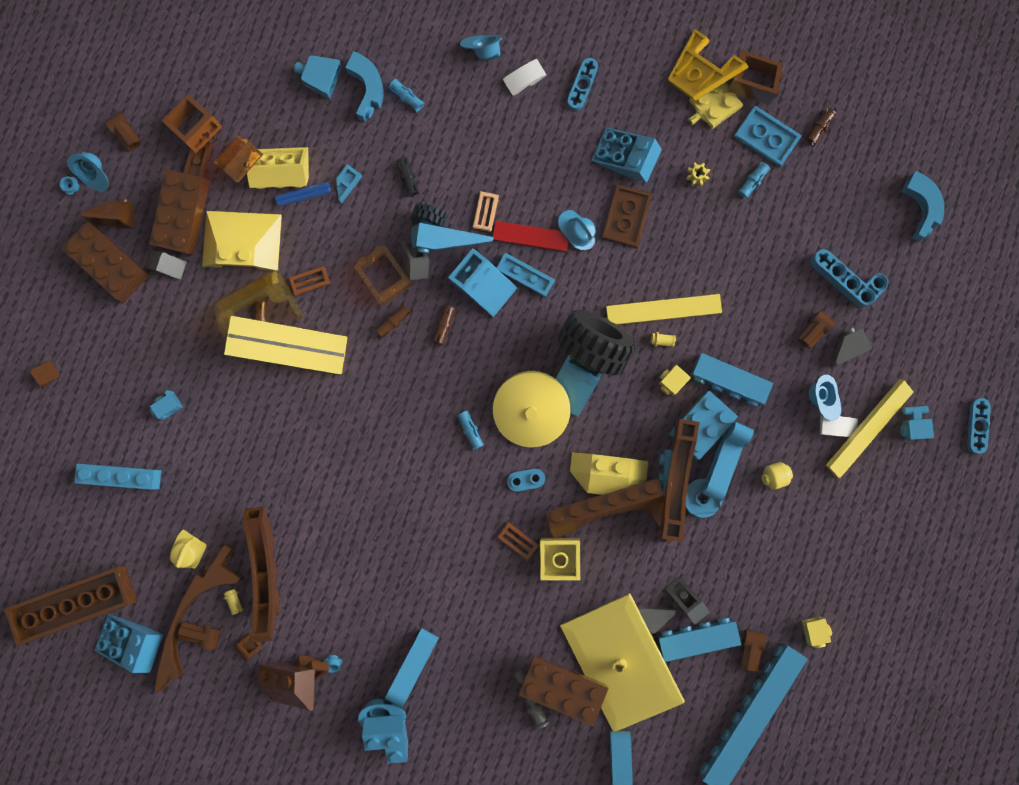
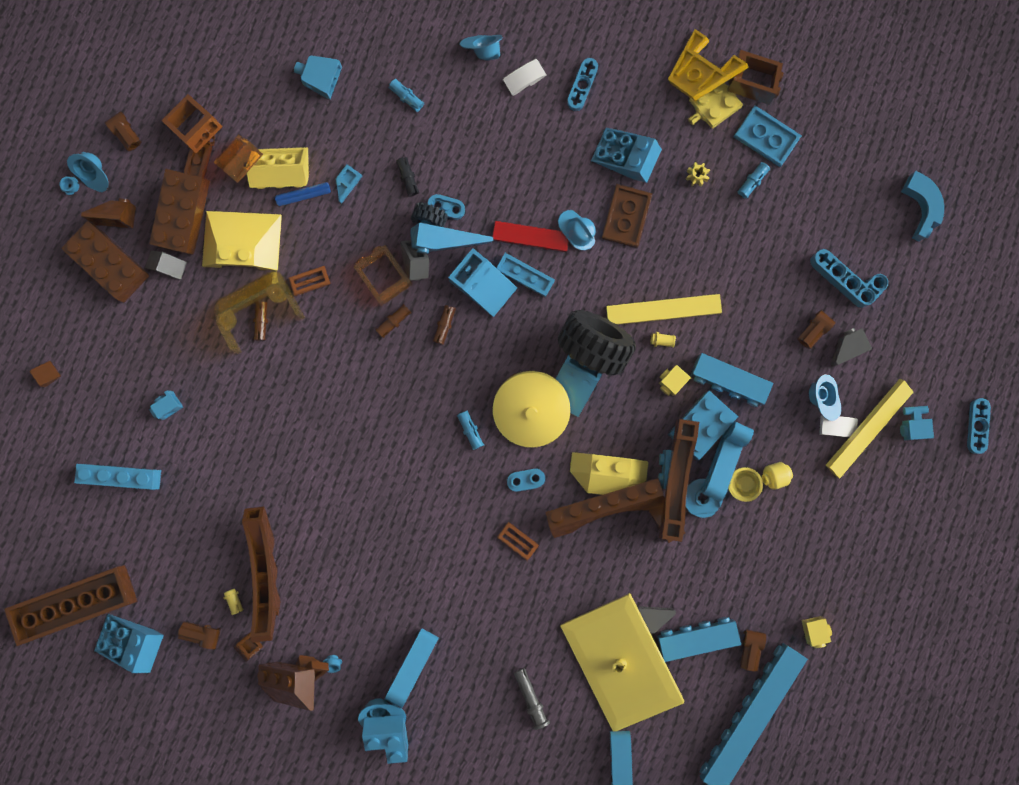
(187, 551): light yellow piece -> none
(216, 574): reddish brown slope -> none
(285, 345): light yellow tile -> none
(364, 70): dark azure arch -> none
(447, 205): none -> dark azure plate
(482, 227): light nougat tile -> none
(560, 558): light yellow brick -> none
(563, 690): reddish brown brick -> none
(687, 600): dark grey slope -> none
(746, 484): none -> light yellow helmet
(820, 126): reddish brown pin -> none

